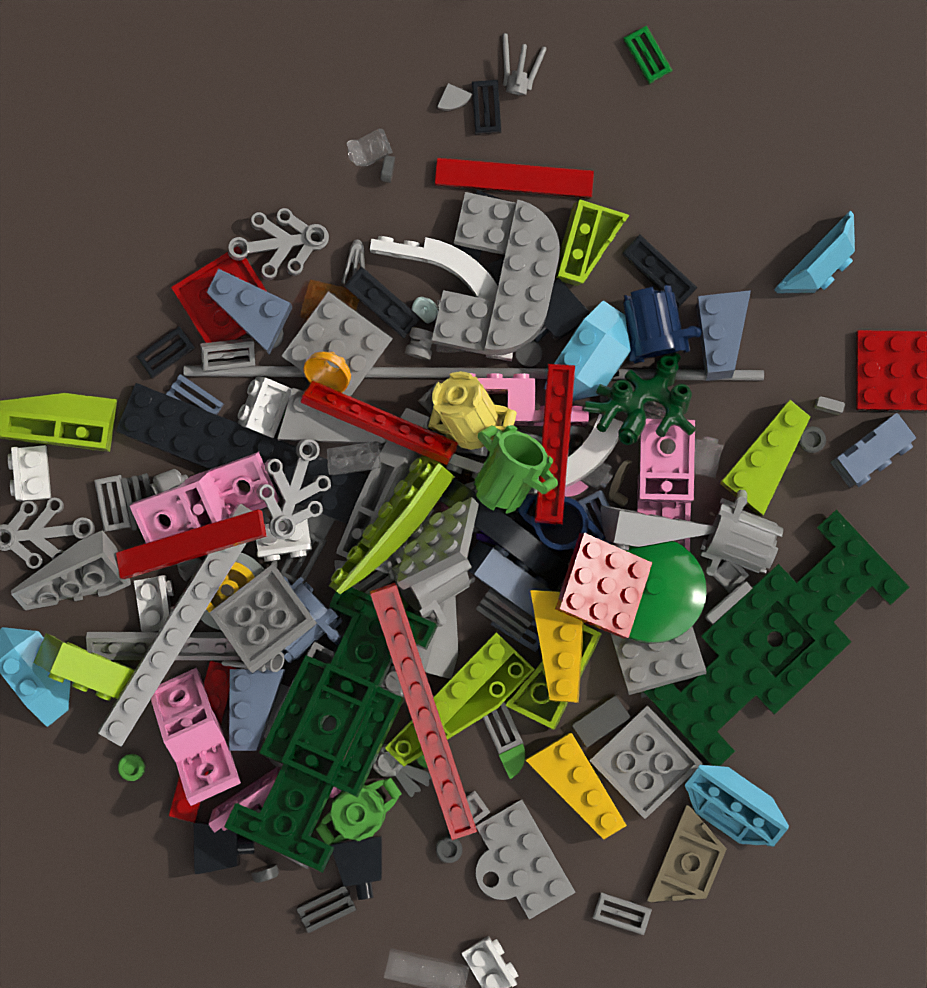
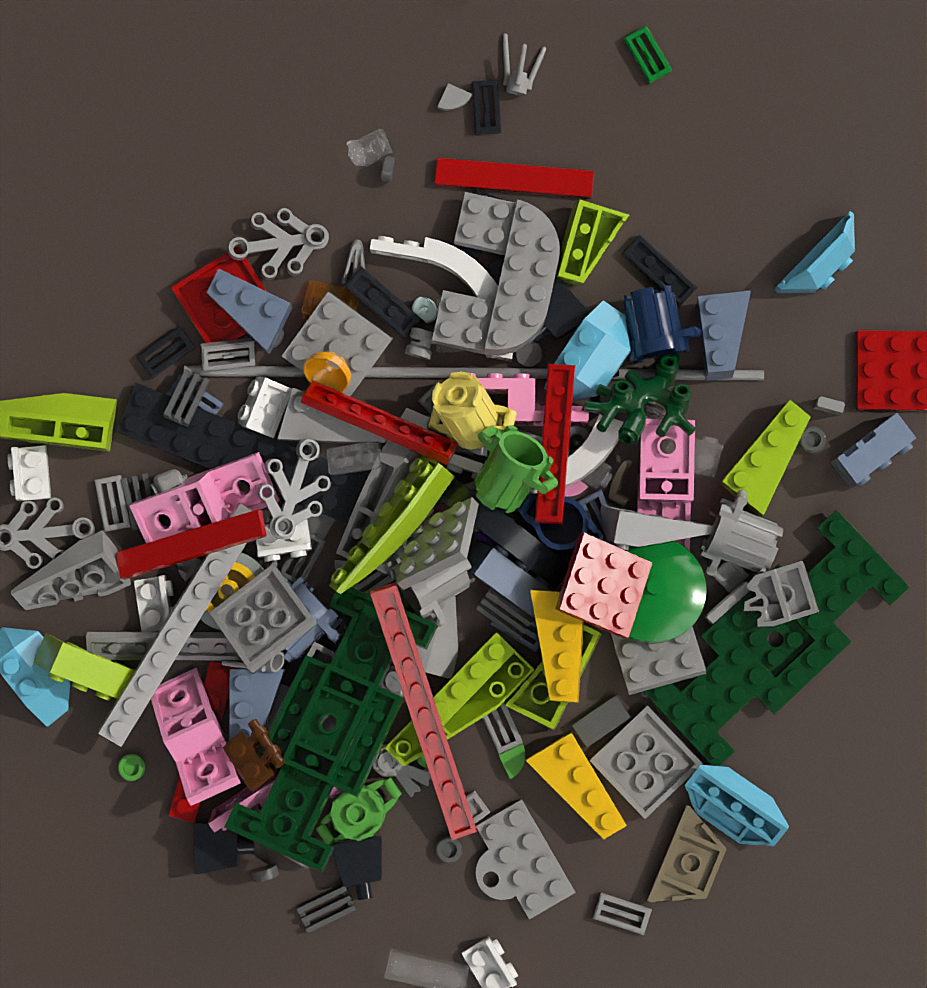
(195, 378): none -> dark grey tile
(248, 760): none -> reddish brown plate
(781, 595): none -> light grey plate

